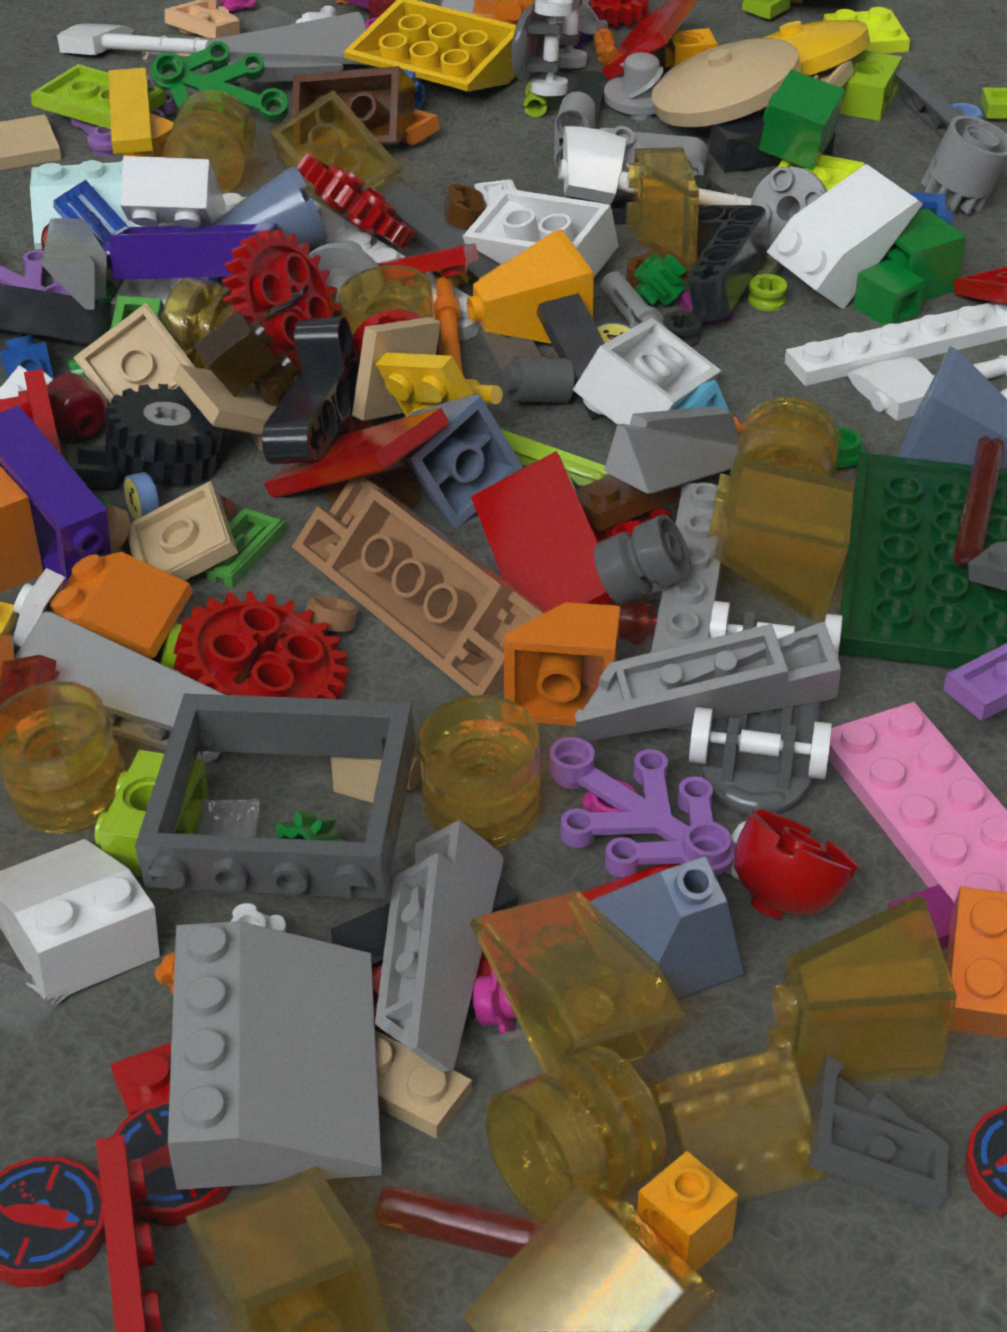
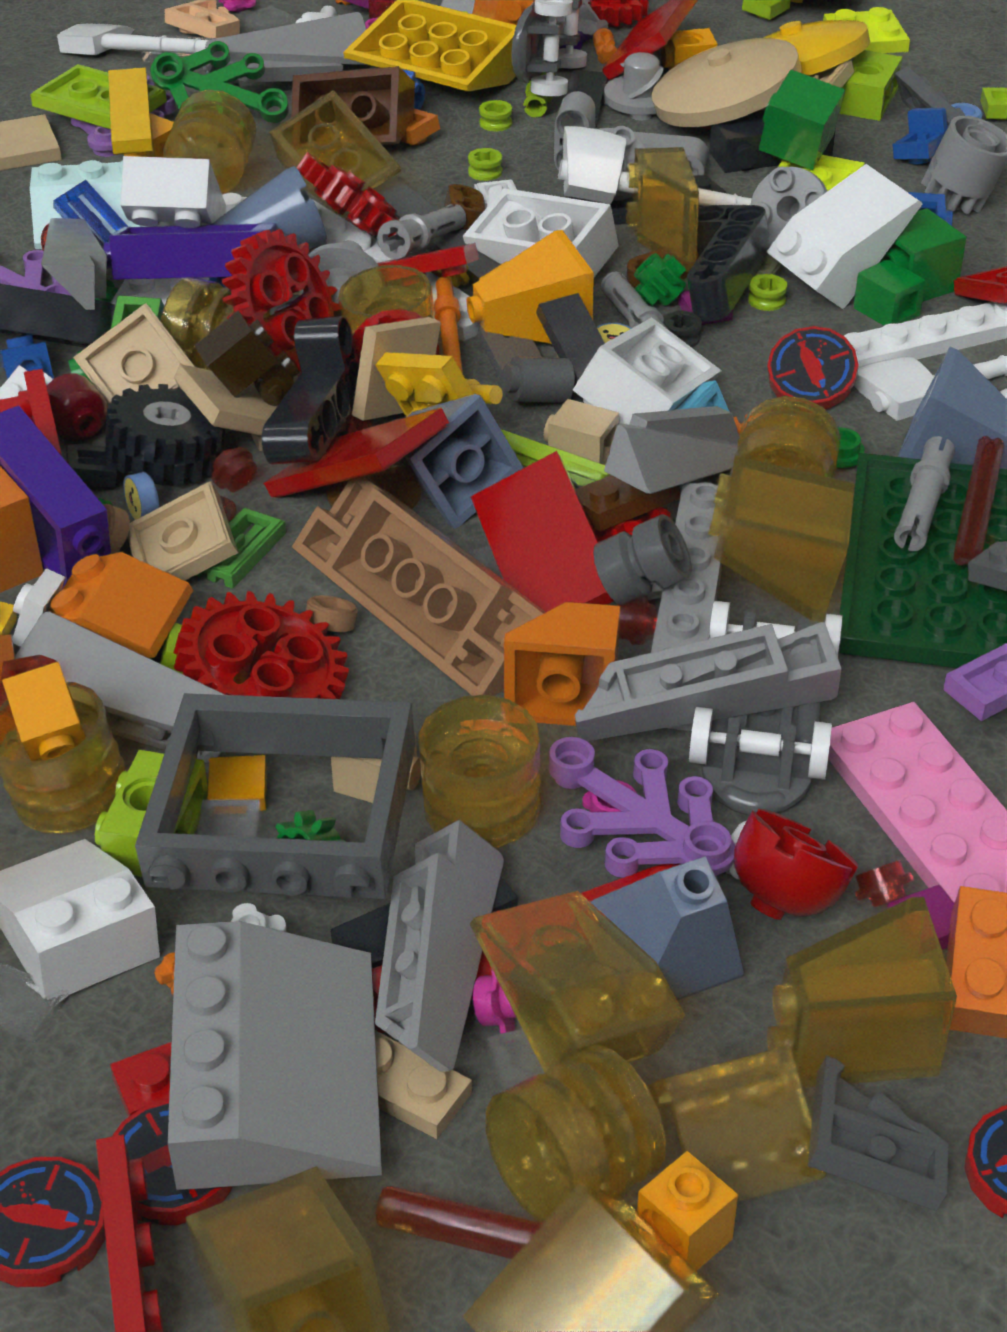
(44, 712): none -> light orange brick
(234, 469): none -> clear red plate
(238, 778): none -> light orange tile
(416, 231): none -> light grey pin
(485, 164): none -> lime bush
(495, 115): none -> lime bush
(582, 430): none -> tan brick
(813, 366): none -> tile
(883, 883): none -> clear red plate
(925, 134): none -> blue bracket
(928, 481): none -> light grey pin

